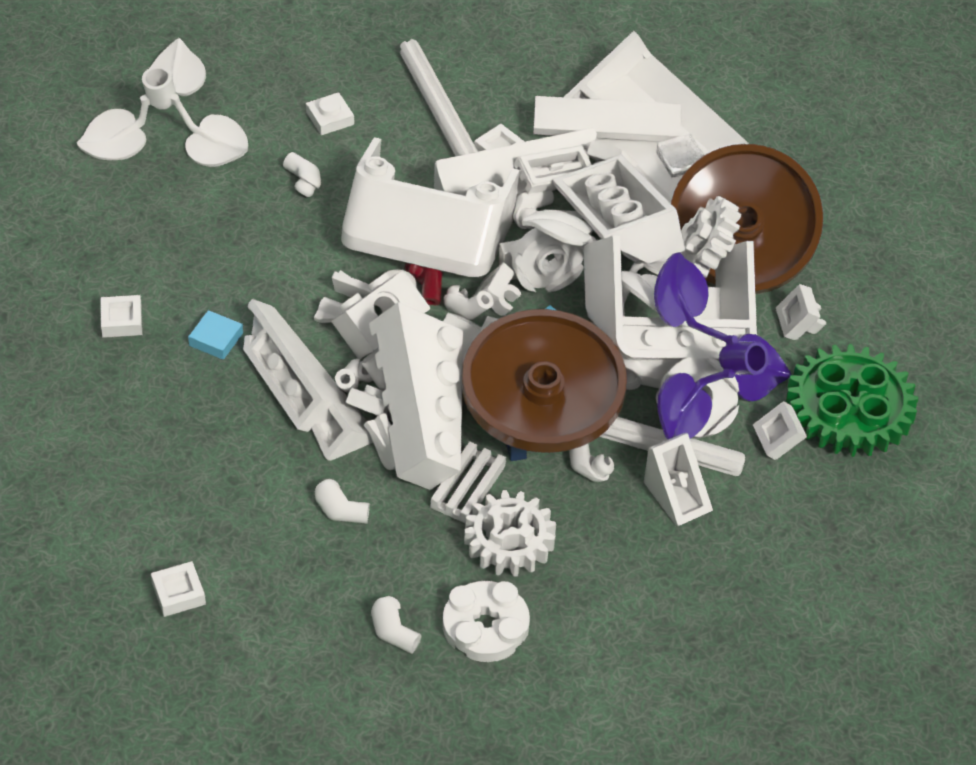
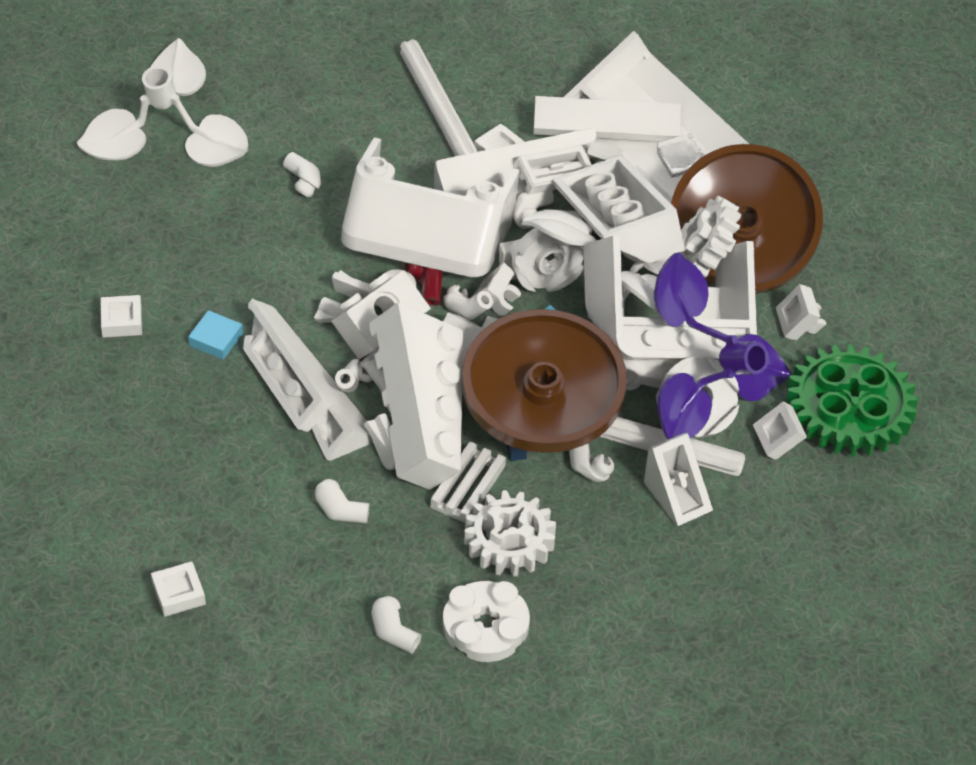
(330, 113): white plate -> none
(368, 400): white plate -> none

